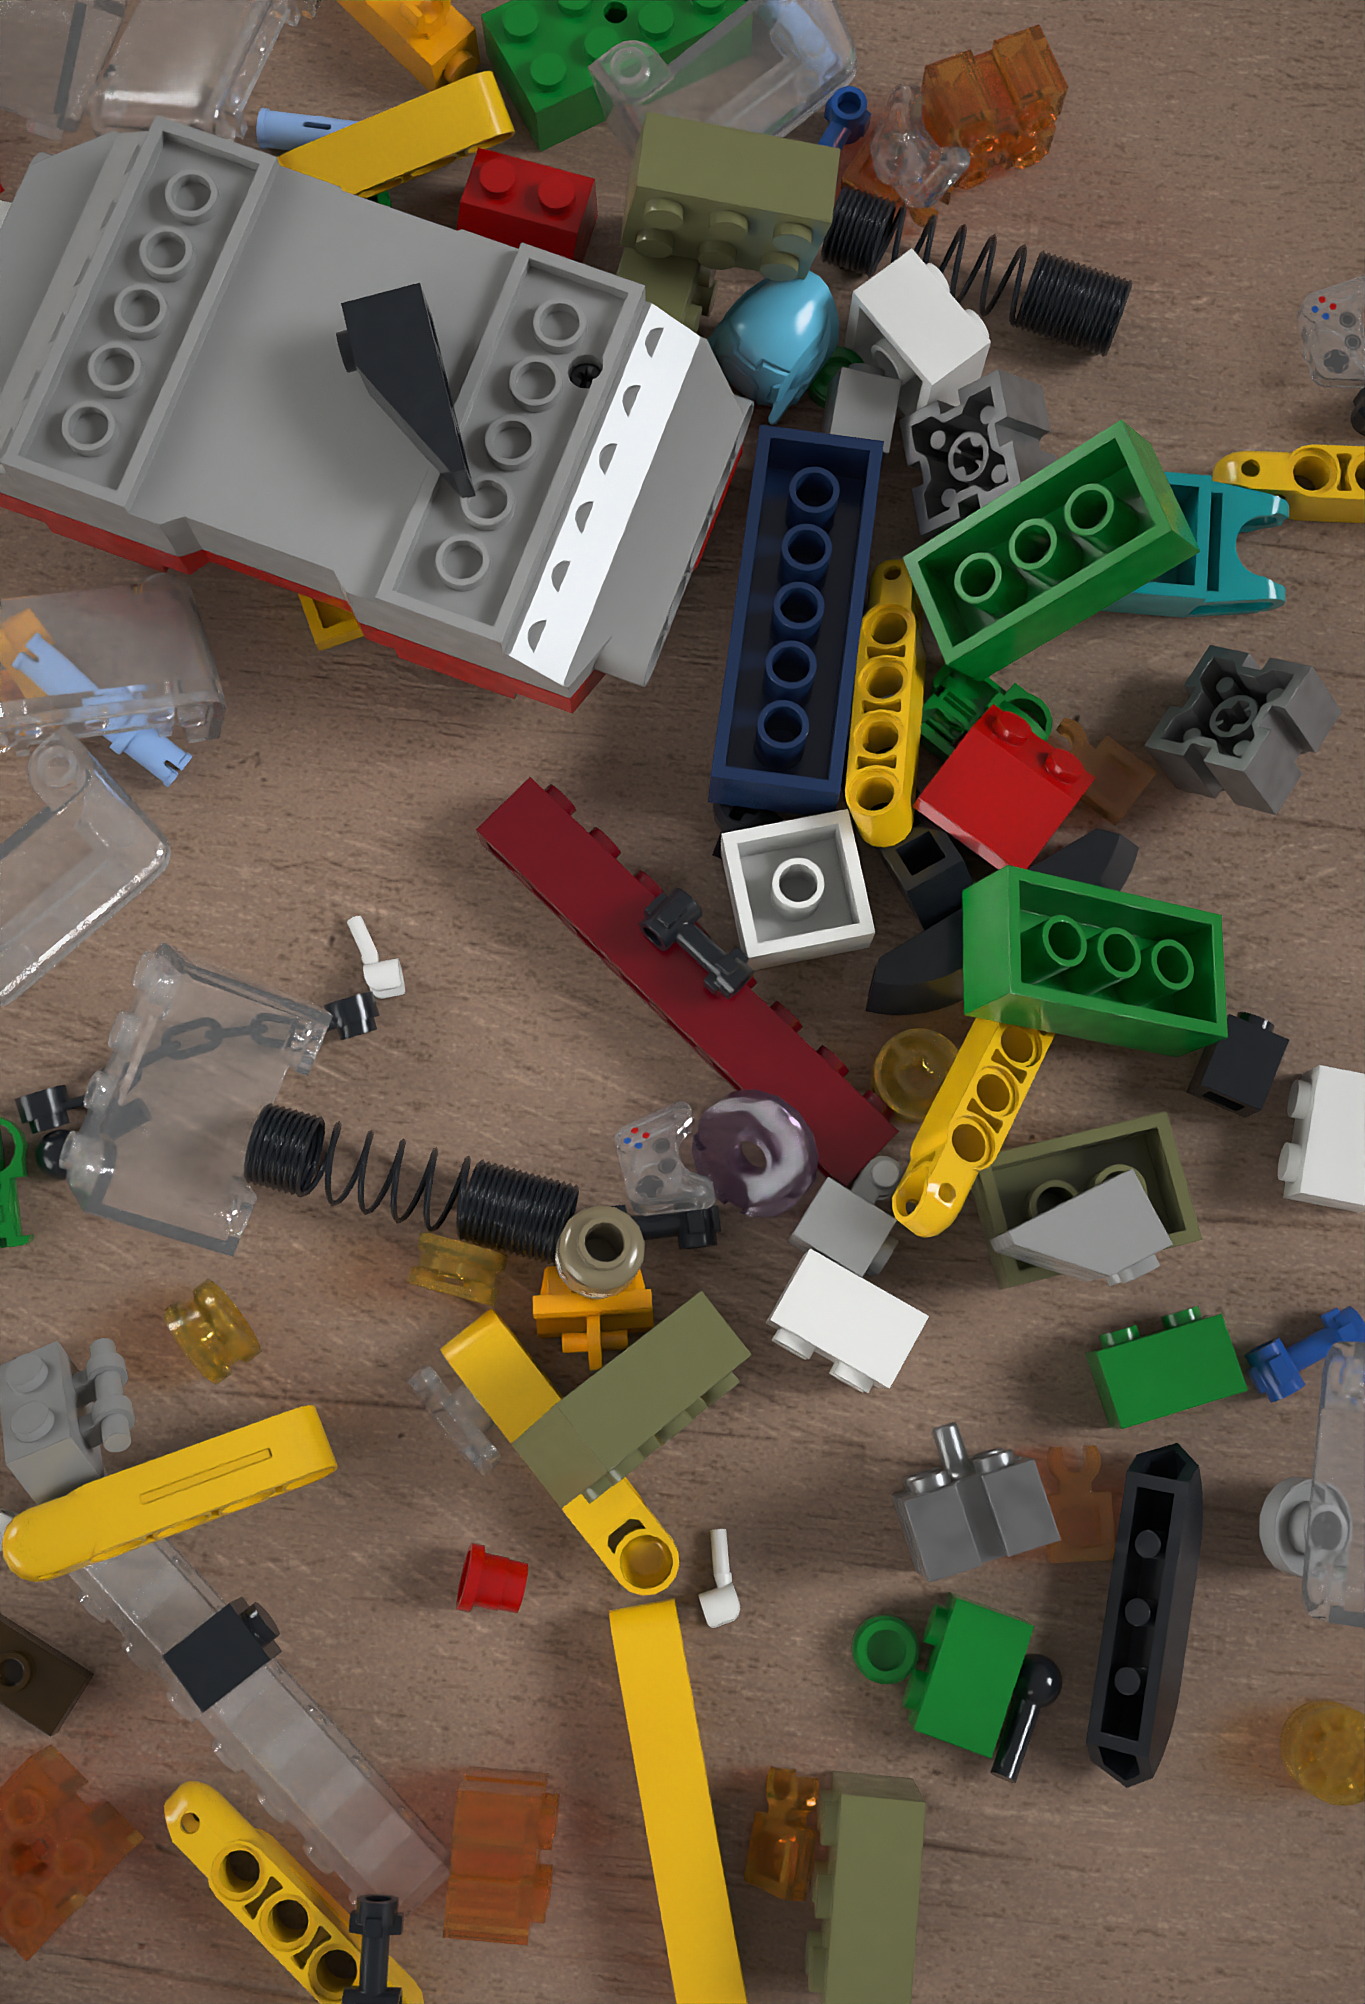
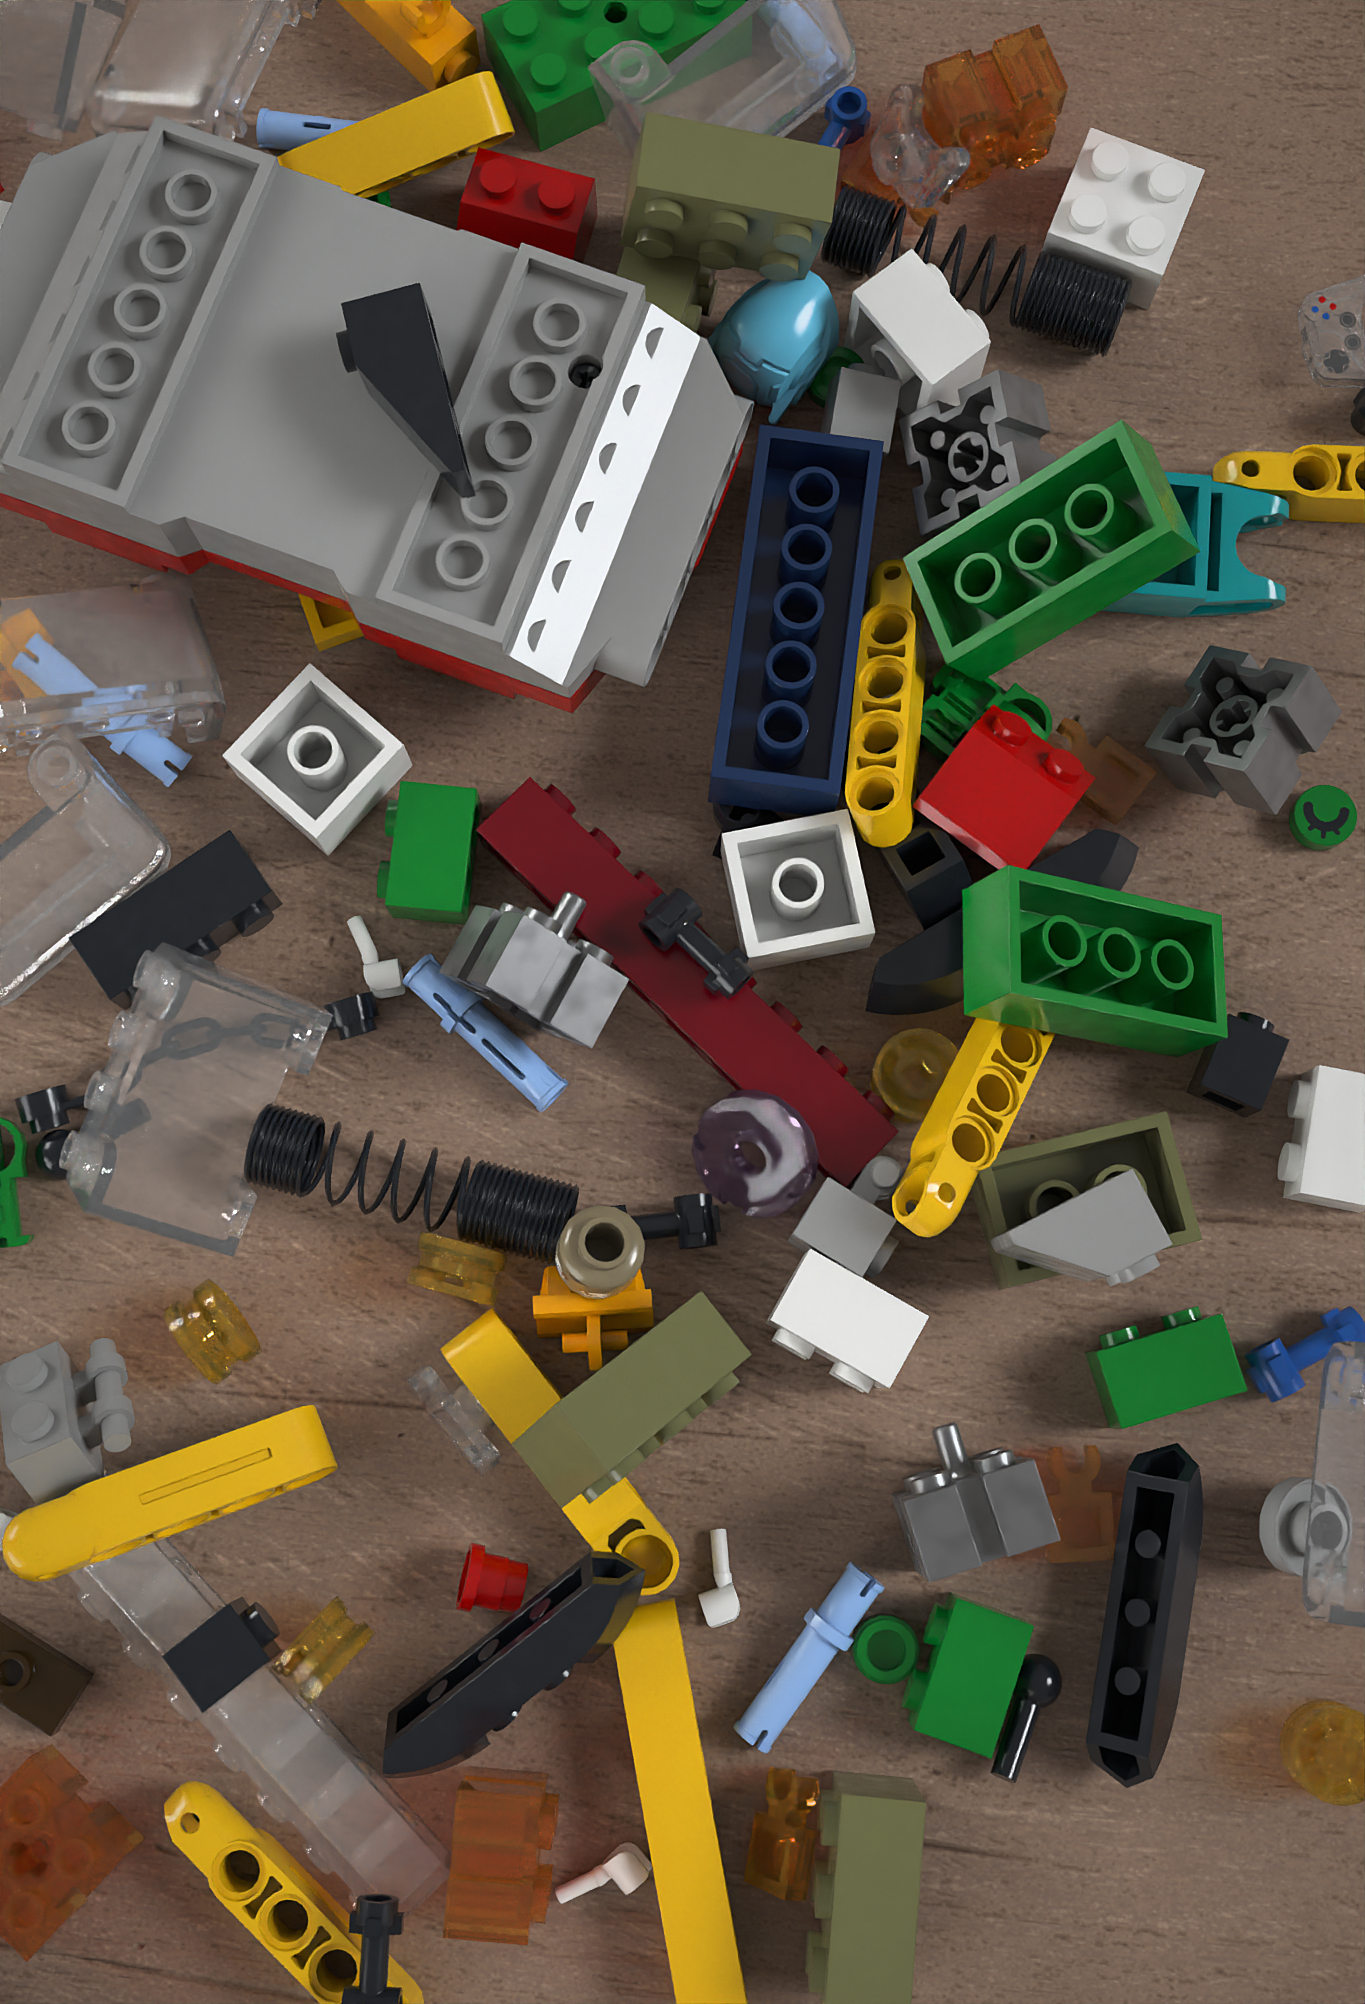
(189, 907): none -> black brick
(318, 759): none -> white brick
(323, 1650): none -> clear yellow wheel
(430, 852): none -> green brick
(466, 1015): none -> light blue pin
(527, 1652): none -> black brick
(536, 970): none -> flat silver brick
(624, 1865): none -> white hand
(653, 1166): clear piece -> none
(808, 1657): none -> light blue pin
(1123, 212): none -> white brick
(1322, 817): none -> green tile

